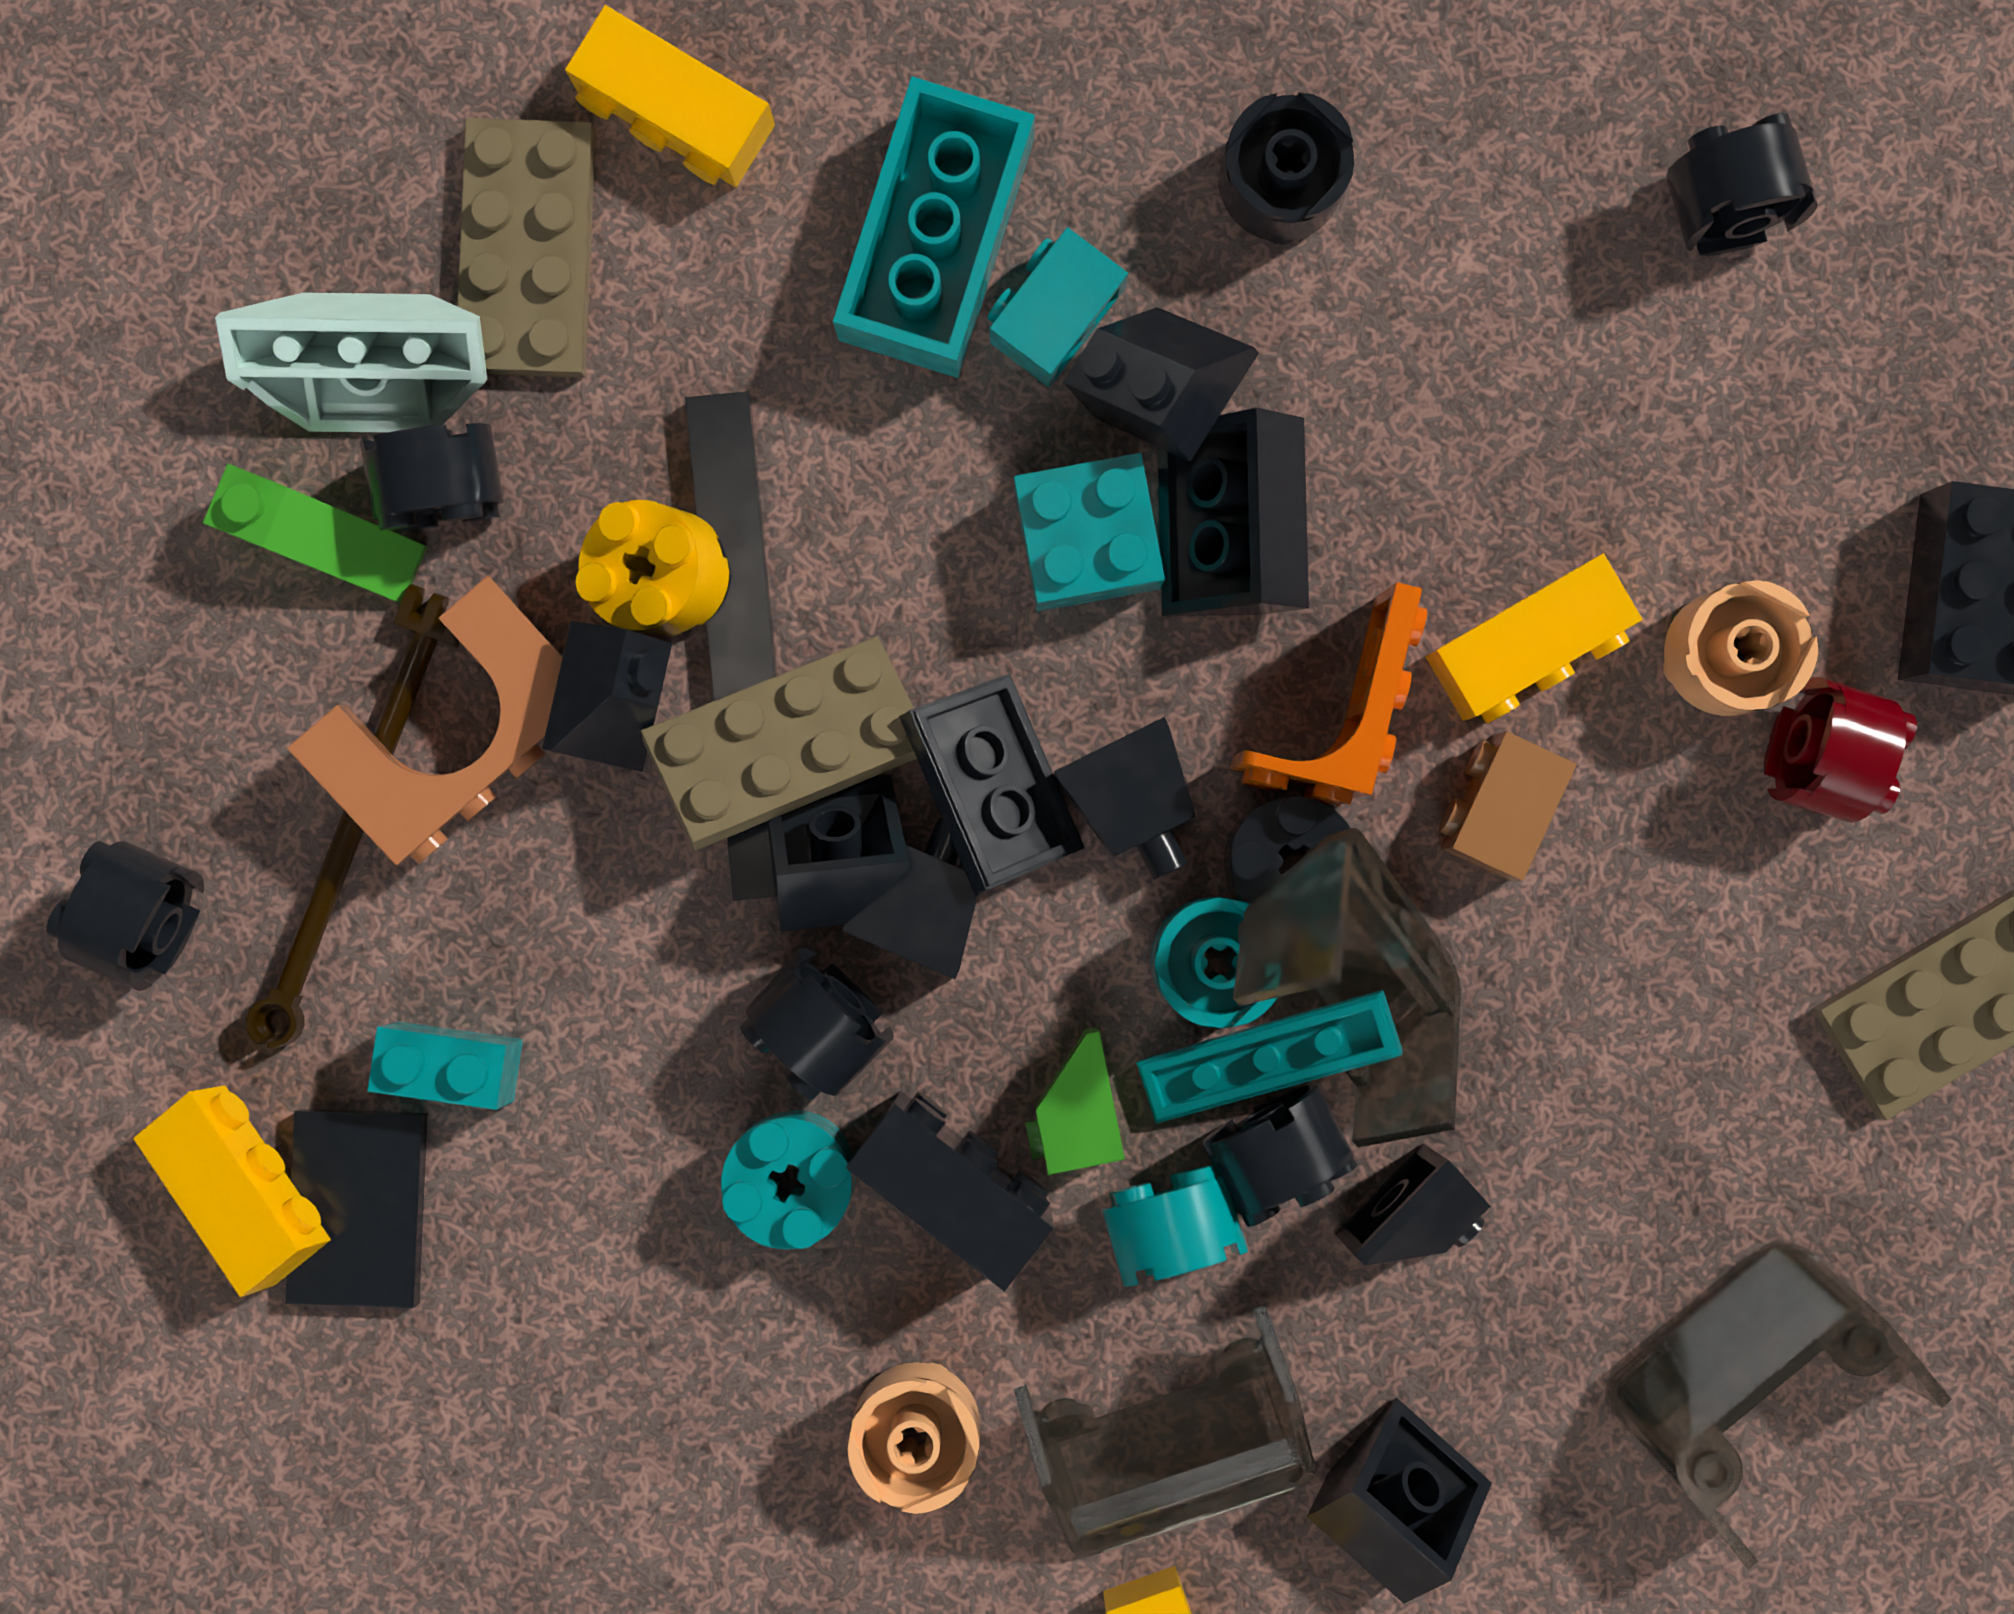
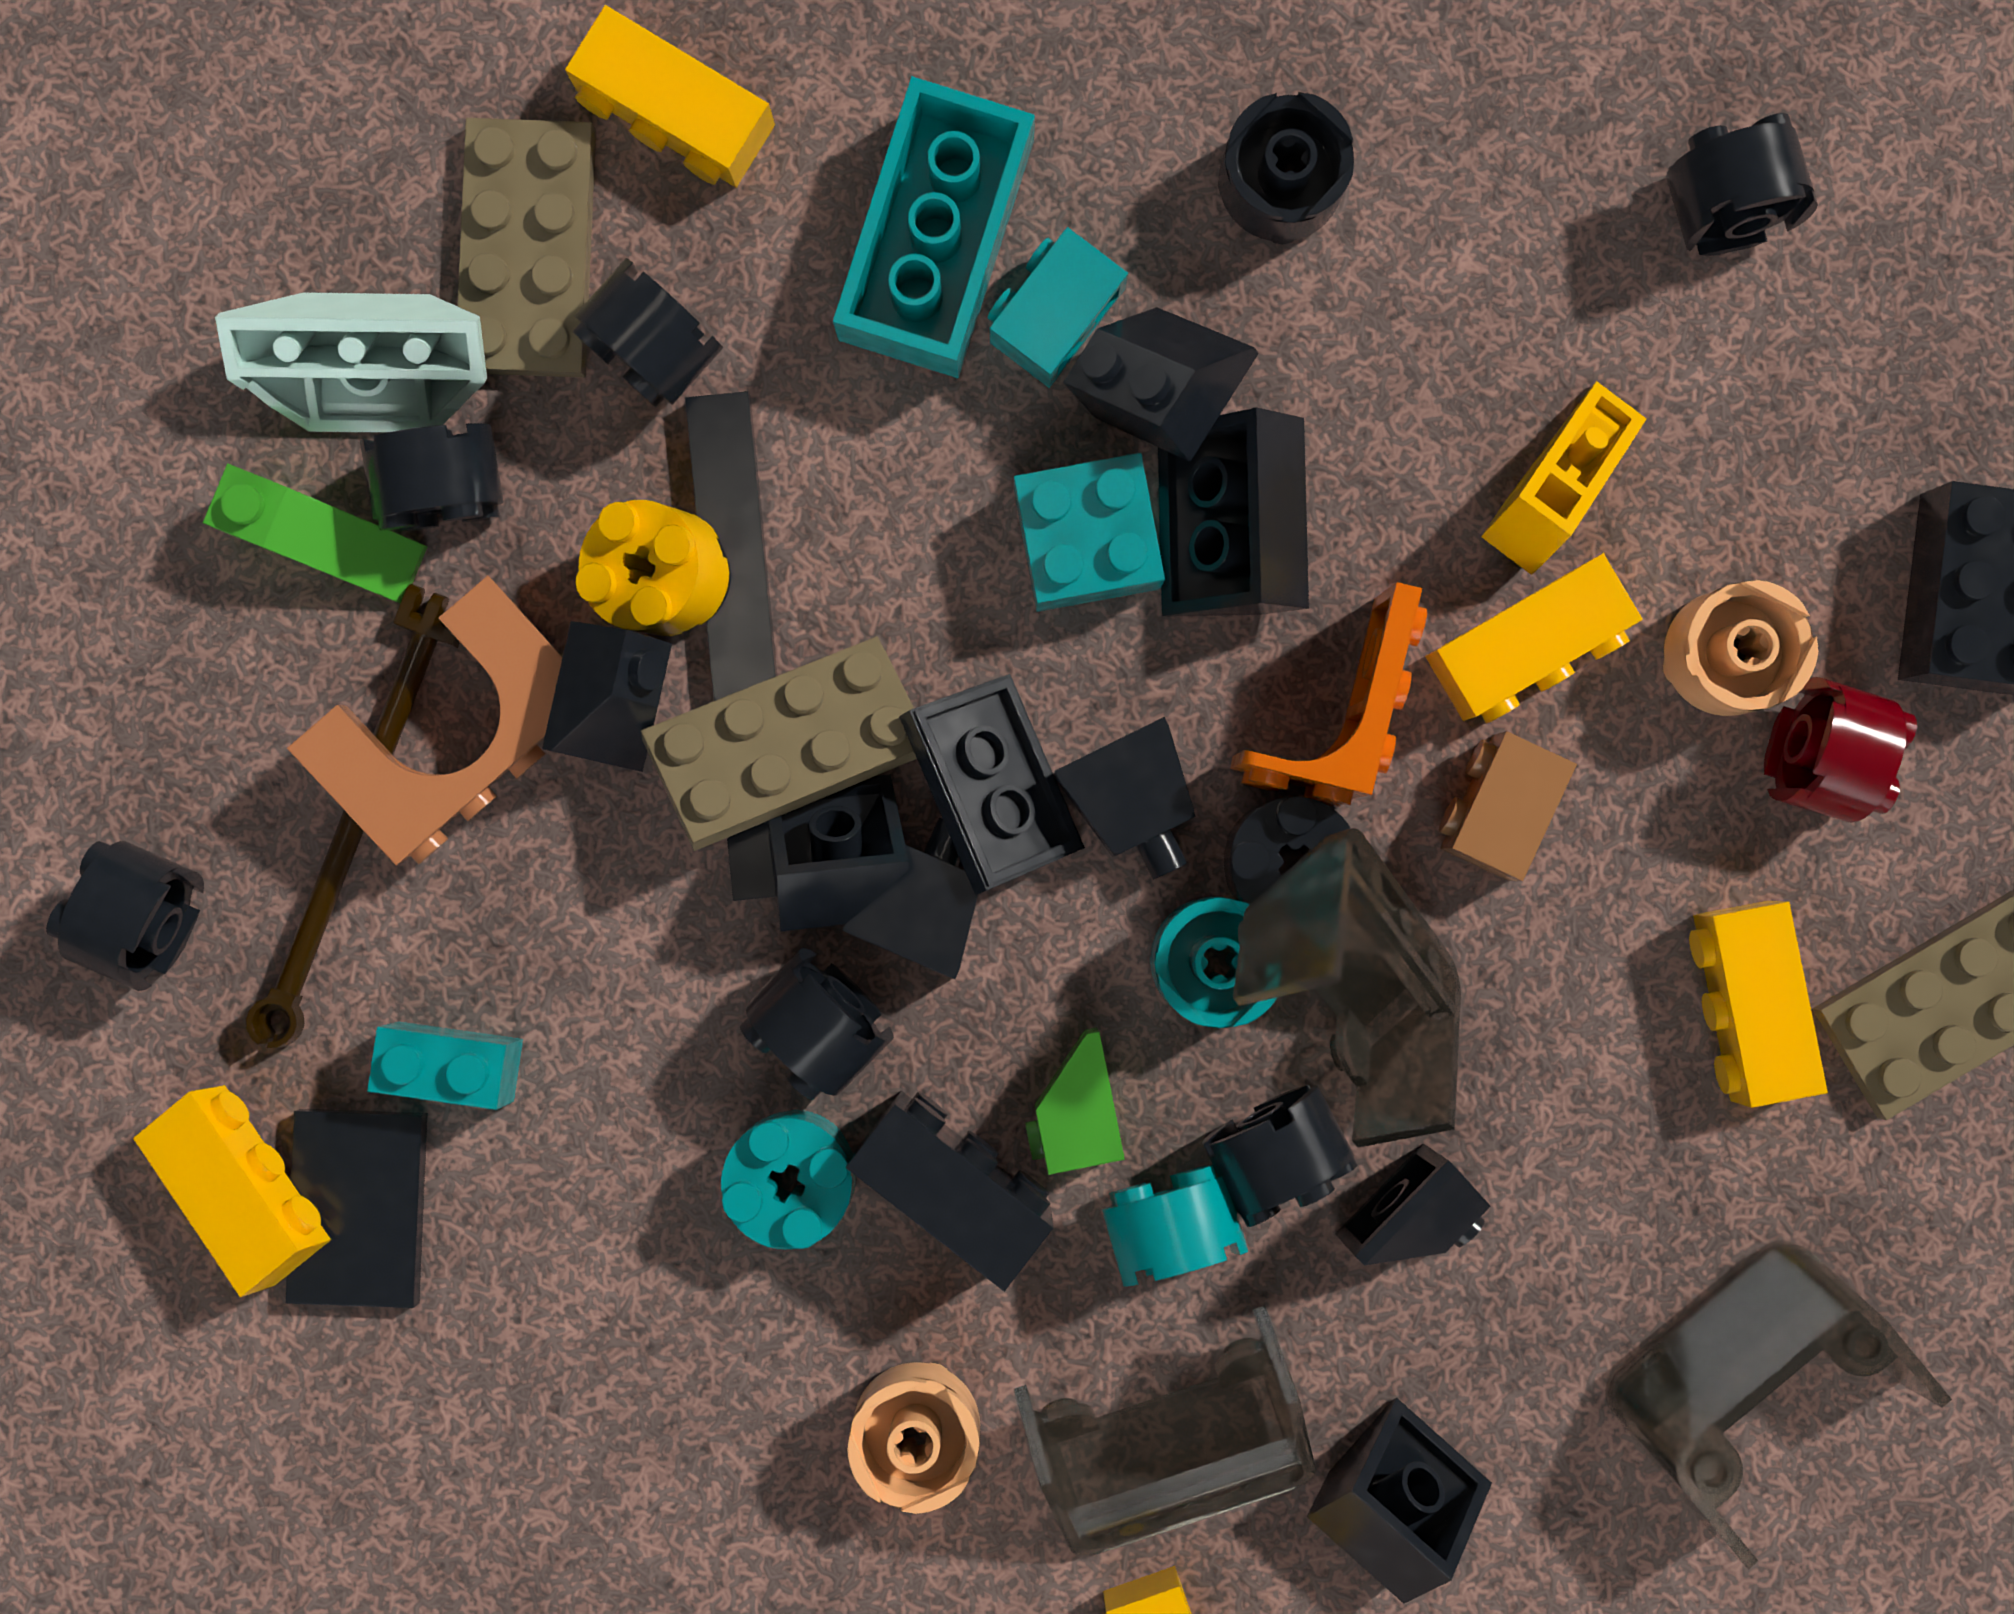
(647, 333): none -> black brick
(1270, 1056): teal tile -> none
(1564, 479): none -> yellow slope
(1758, 1004): none -> yellow brick

